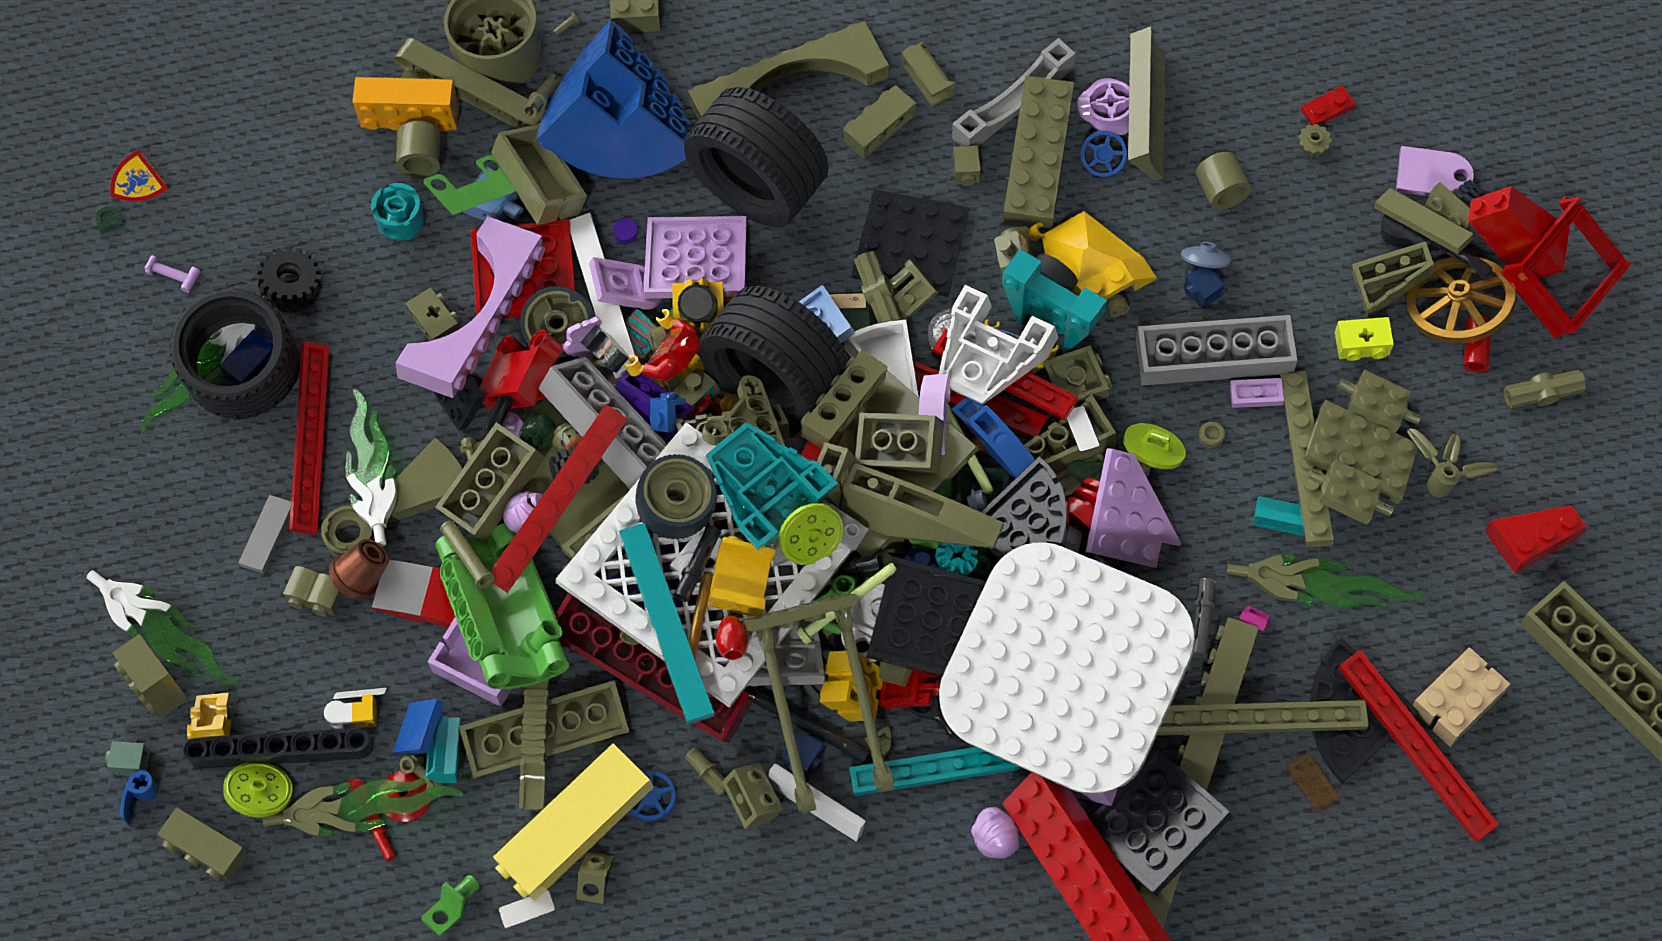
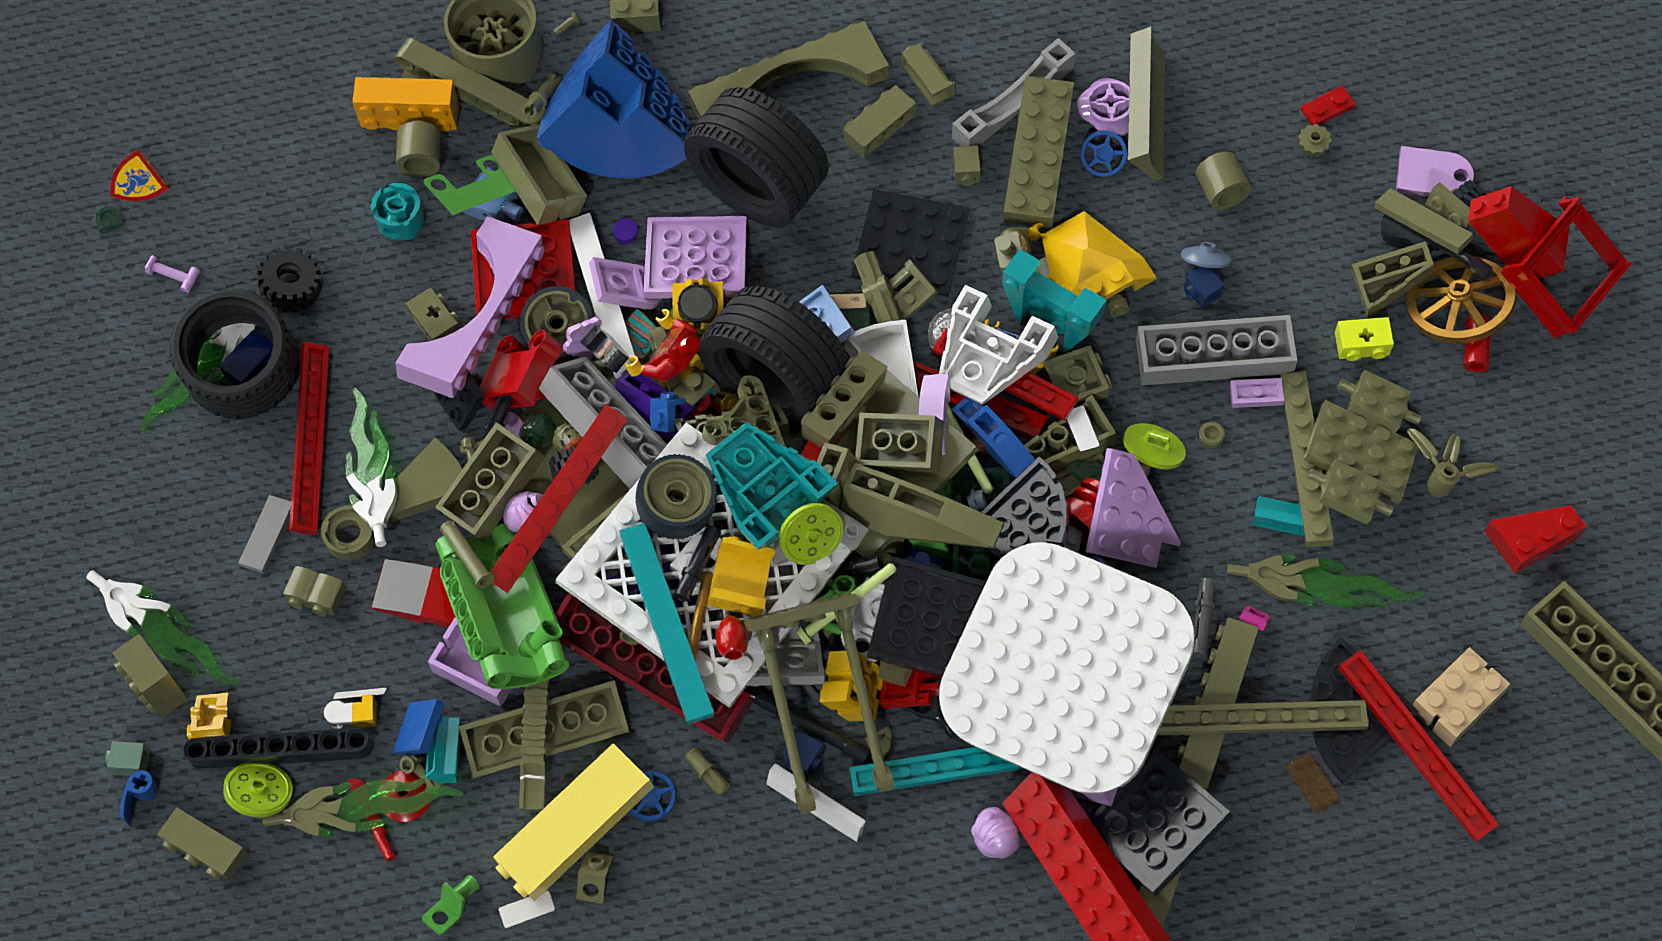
(359, 569): copper piece -> none
(752, 795): olive brick -> none
(963, 567): teal gear -> none
(1057, 272): black tyre -> none
(1544, 389): olive piece -> none

